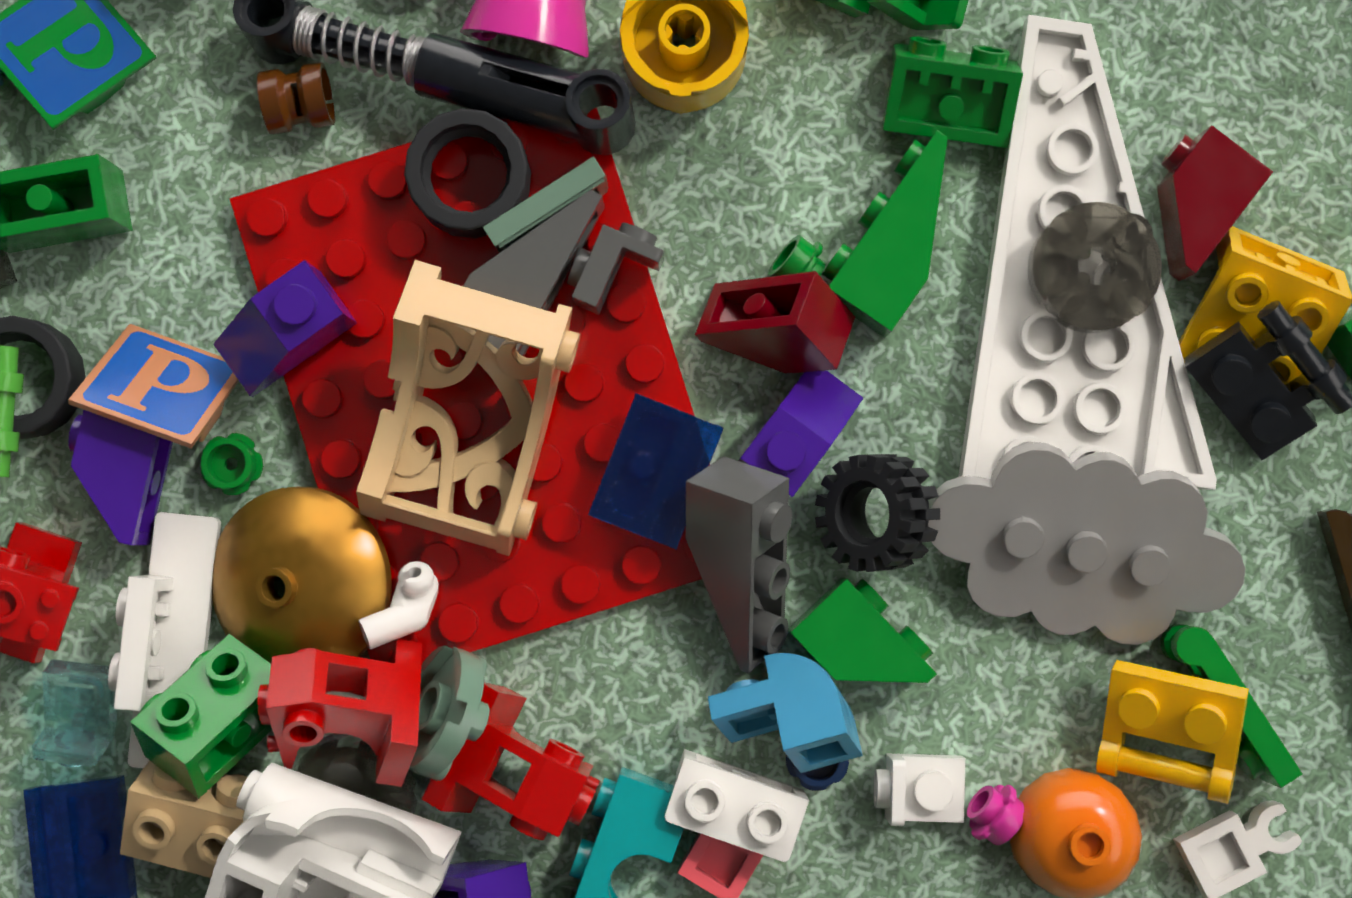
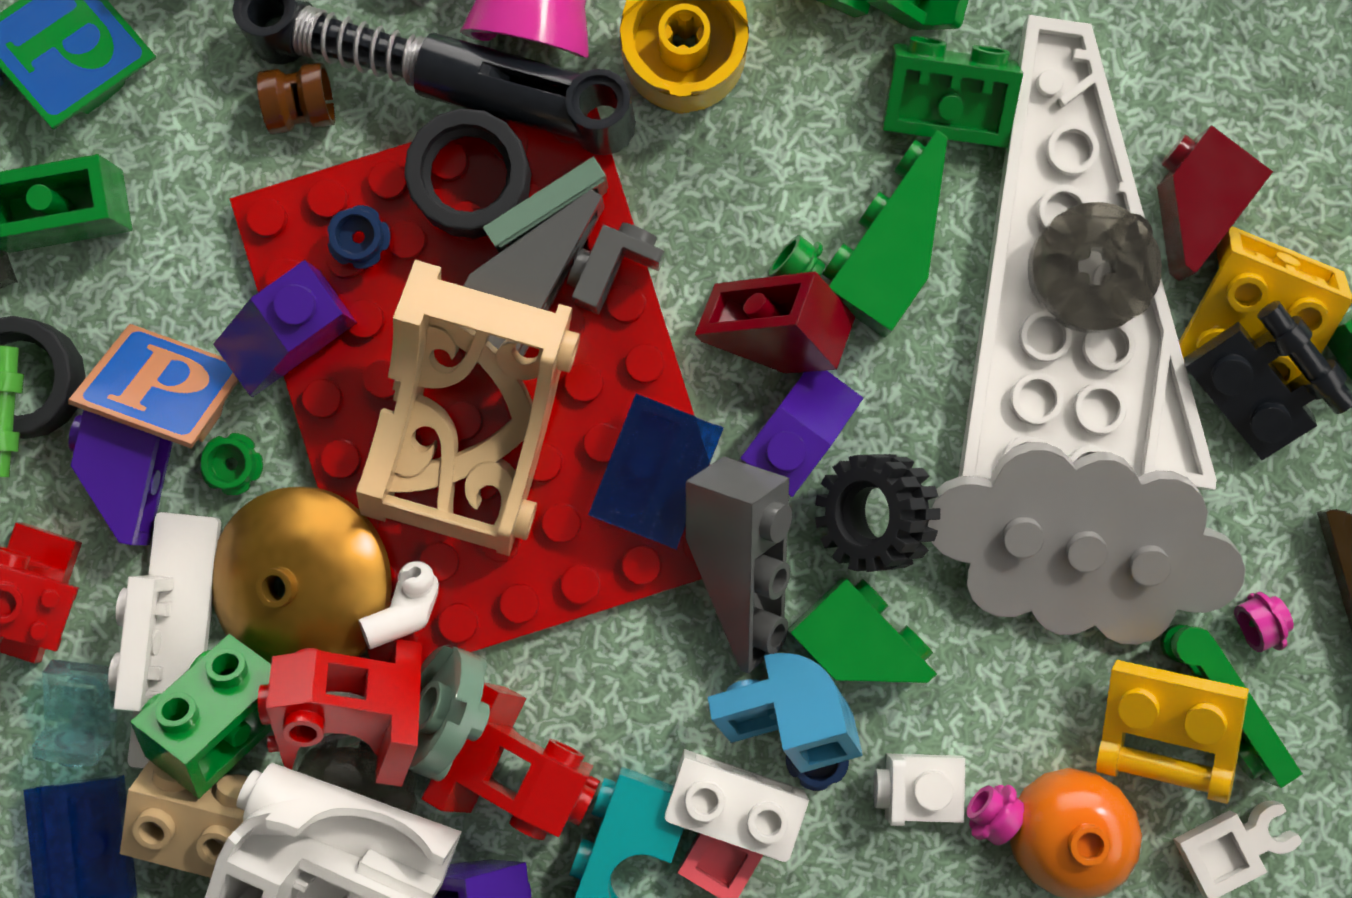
(354, 220): none -> dark blue plate
(1270, 618): none -> dark pink plate

